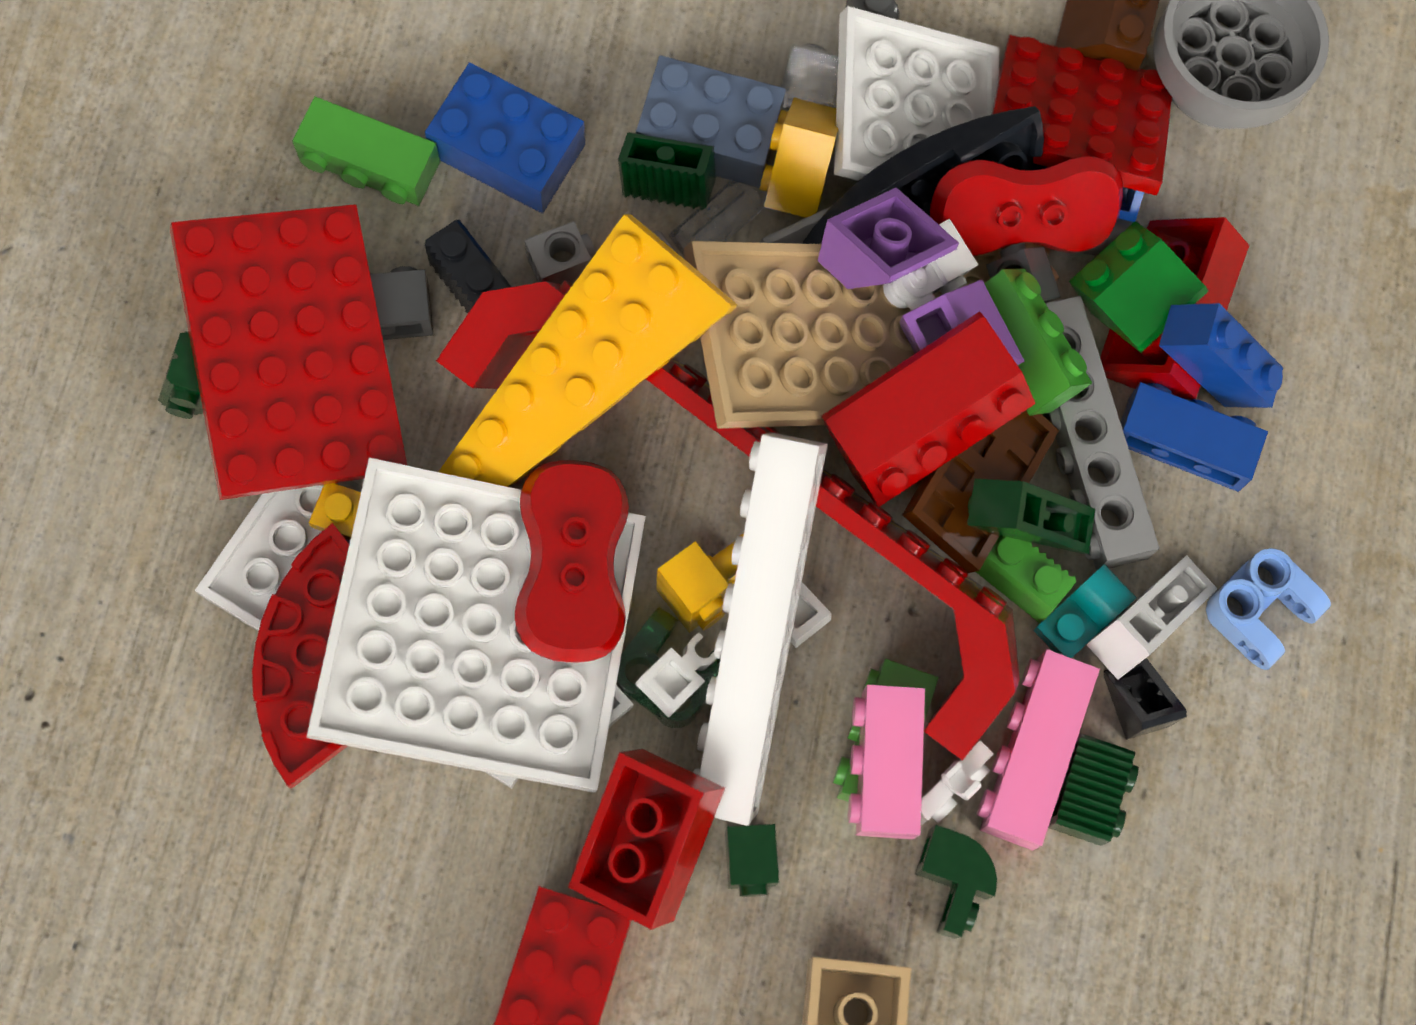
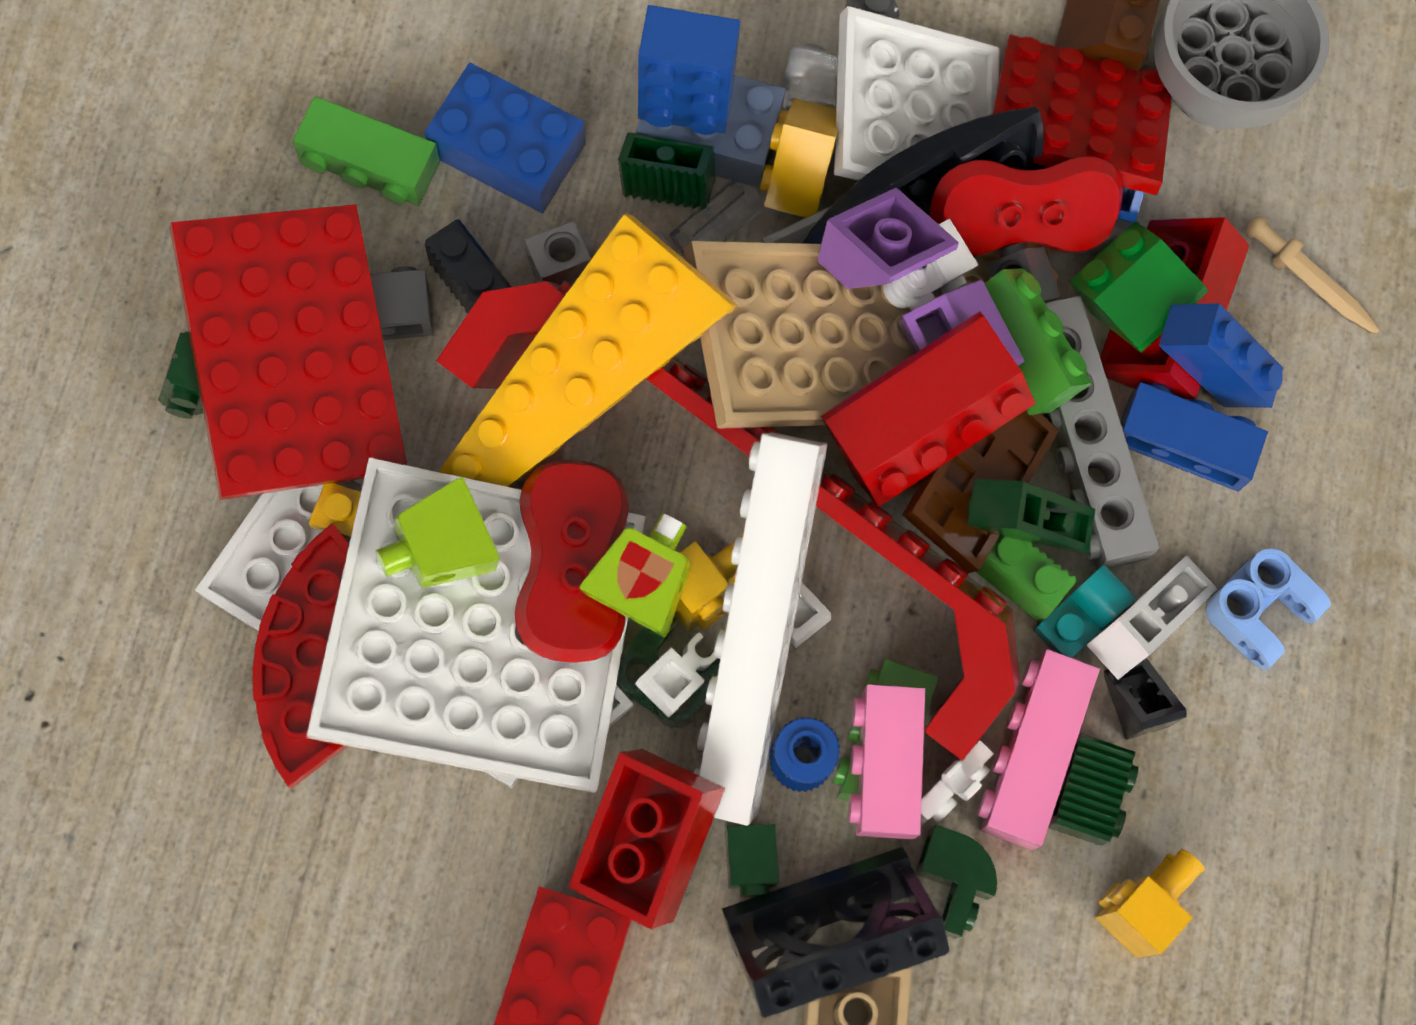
(441, 539): none -> lime torso
(642, 575): none -> lime torso
(687, 69): none -> blue brick
(813, 736): none -> blue hose
(853, 894): none -> black fence
(1146, 910): none -> yellow brick
(1289, 255): none -> tan sword

